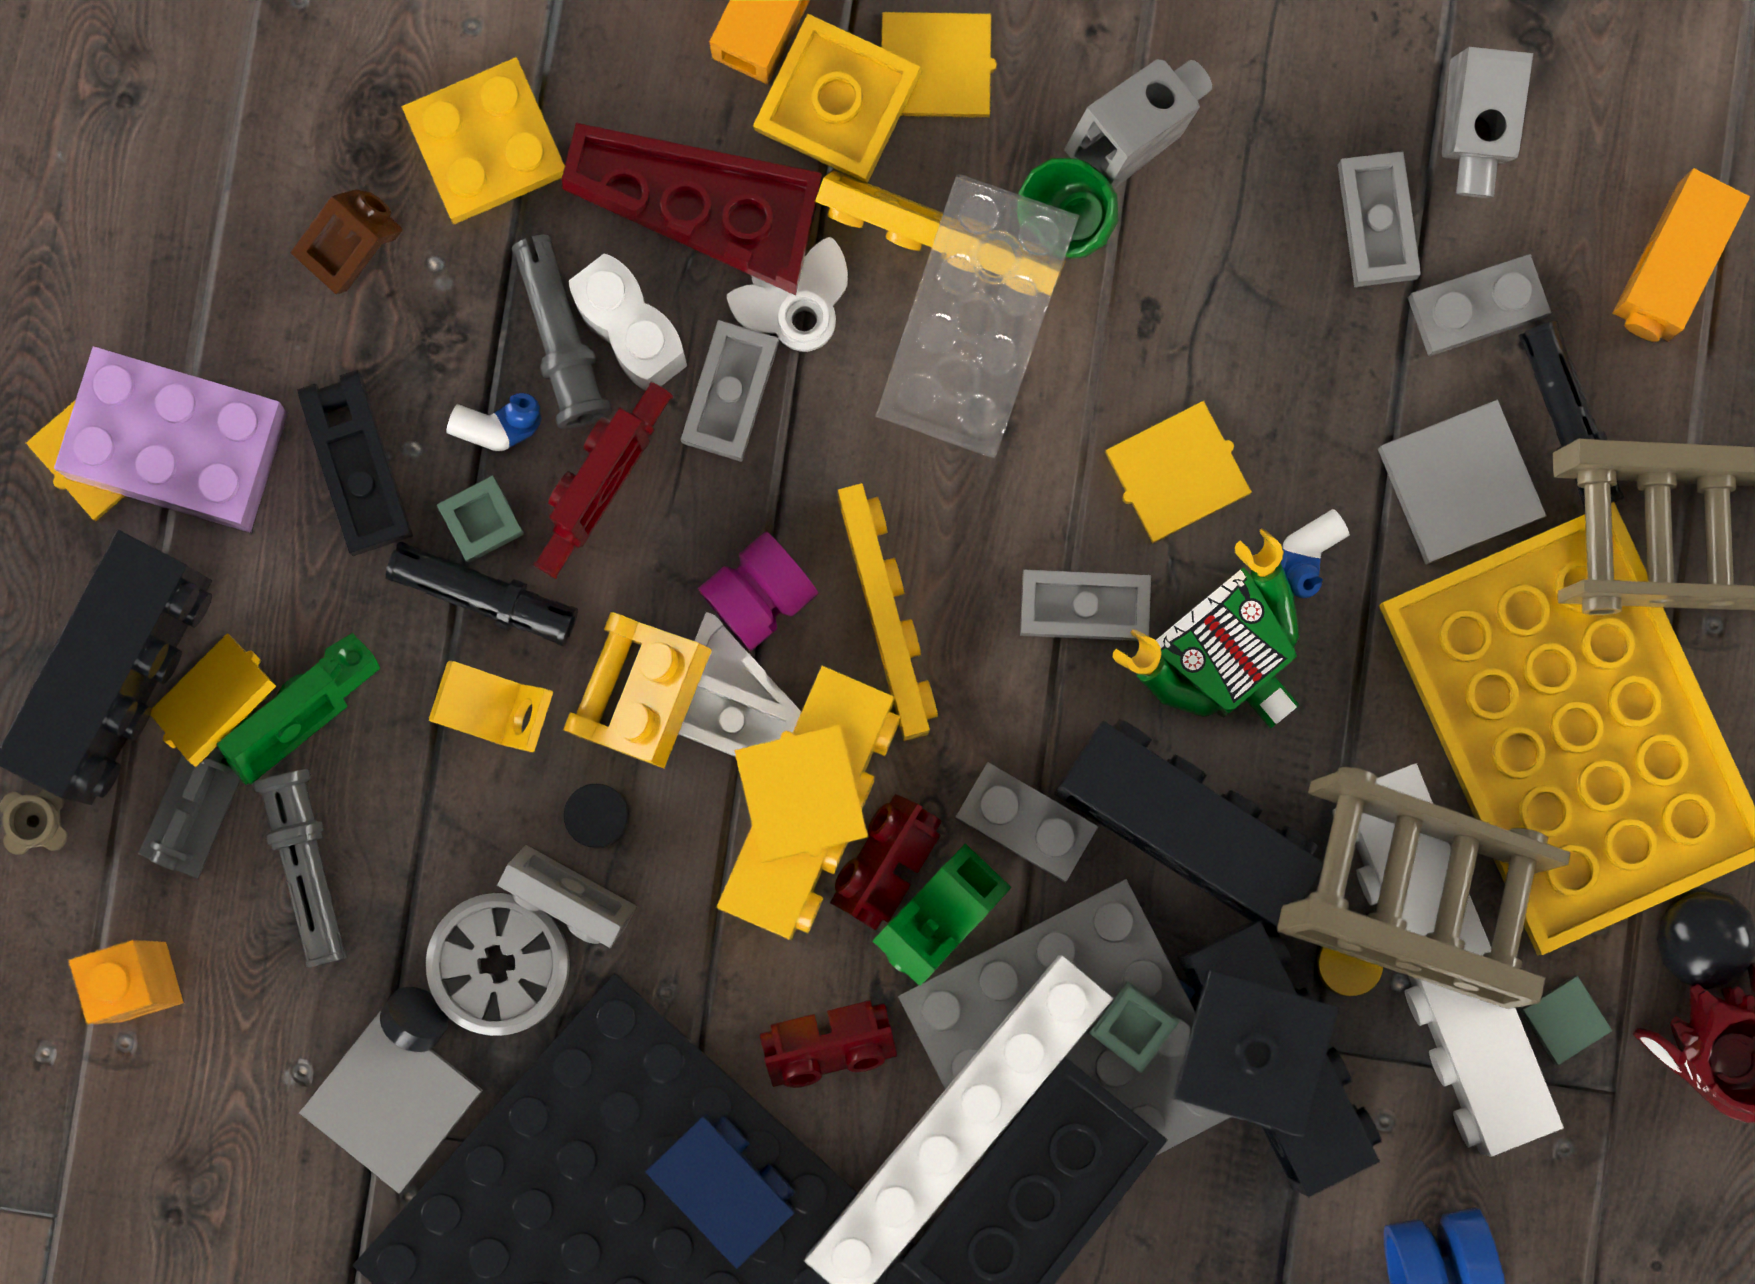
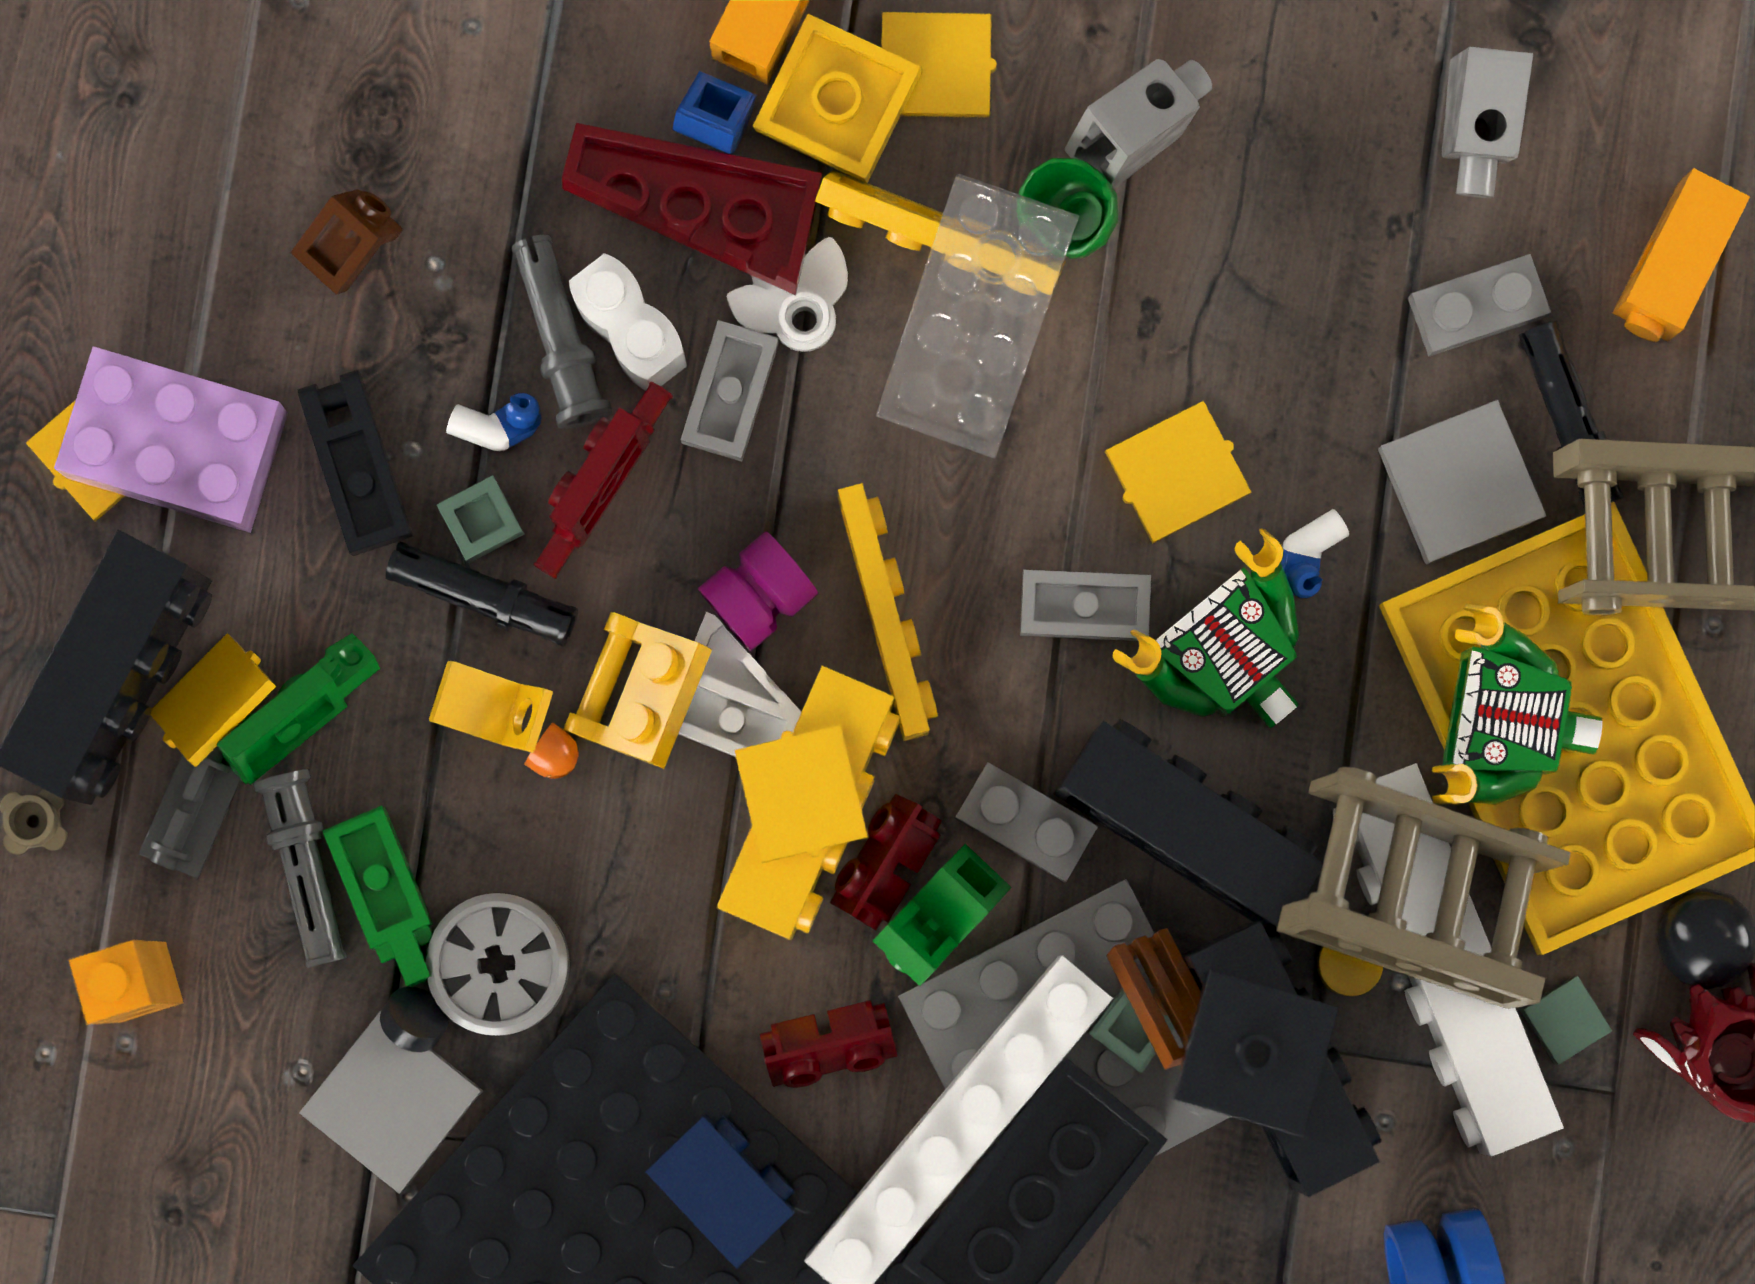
(383, 891): none -> green hinge
(484, 140): yellow plate -> none
(554, 753): none -> orange hinge
(582, 904): light grey plate -> none
(596, 815): black tile -> none
(714, 113): none -> blue brick
(1173, 986): none -> dark orange tile
(1379, 219): light grey plate -> none
(1507, 716): none -> torso

